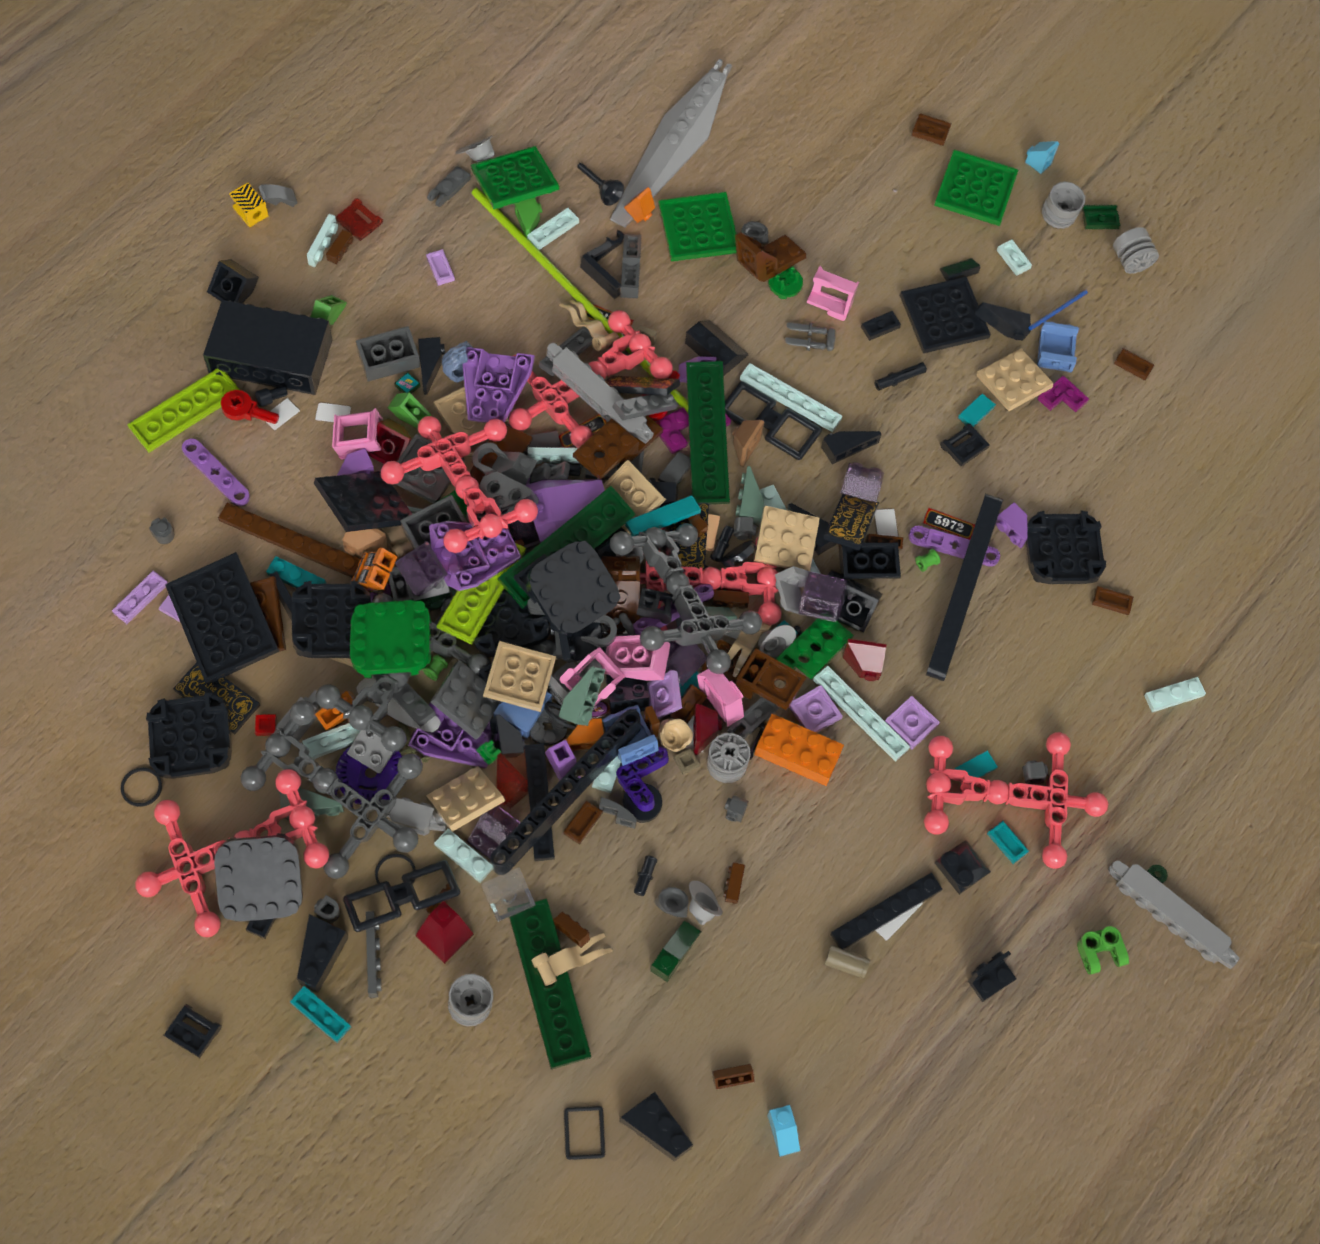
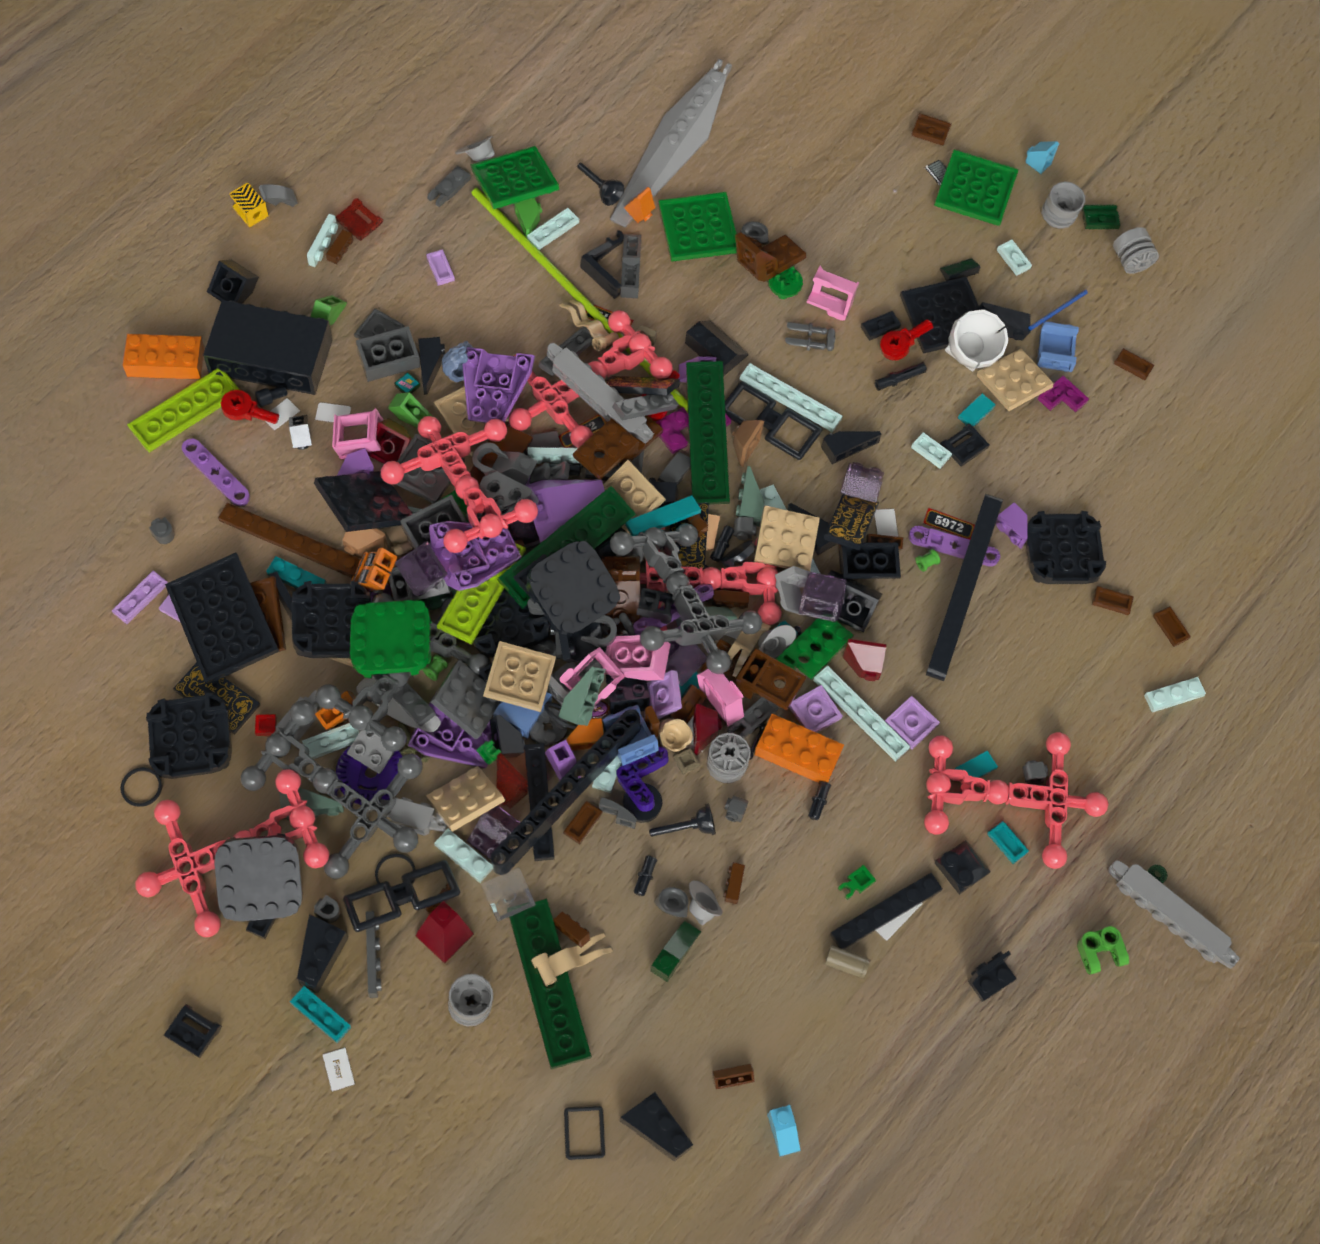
(163, 356): none -> orange brick
(300, 432): none -> slope
(338, 1069): none -> white sticker
(376, 324): none -> dark grey tile
(702, 821): none -> black piece
(819, 800): none -> black axle
(859, 880): none -> green plate
(897, 344): none -> red piece
(931, 450): none -> light aqua plate
(937, 171): none -> sticker
(976, 339): none -> white plate
(1171, 626): none -> reddish brown tile

